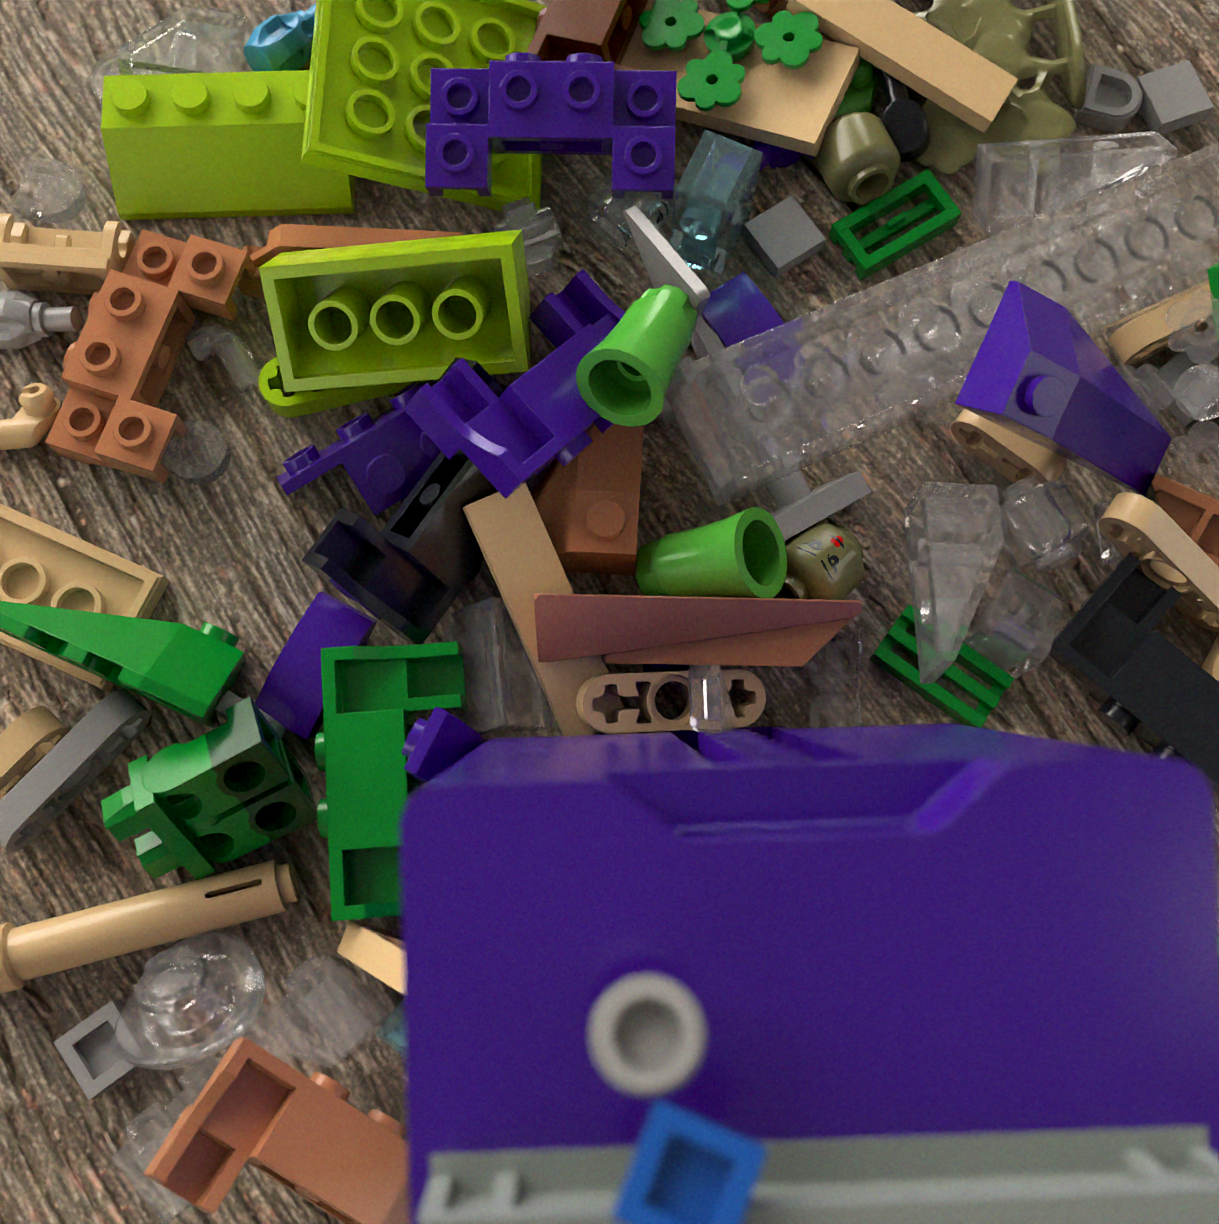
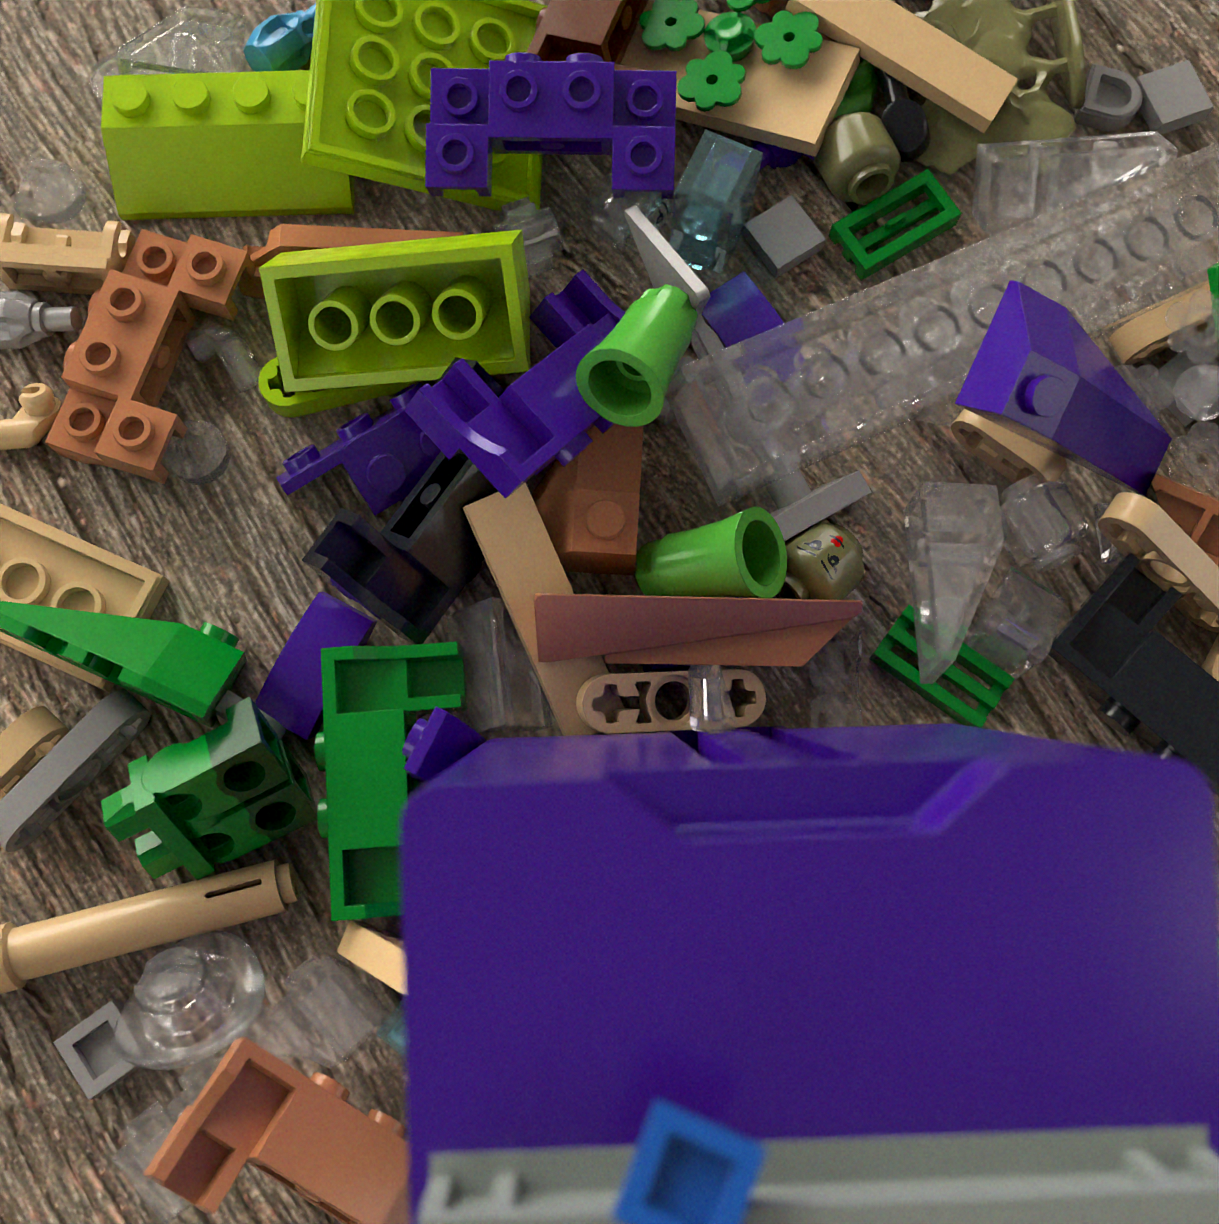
(647, 1035): light grey tile -> none

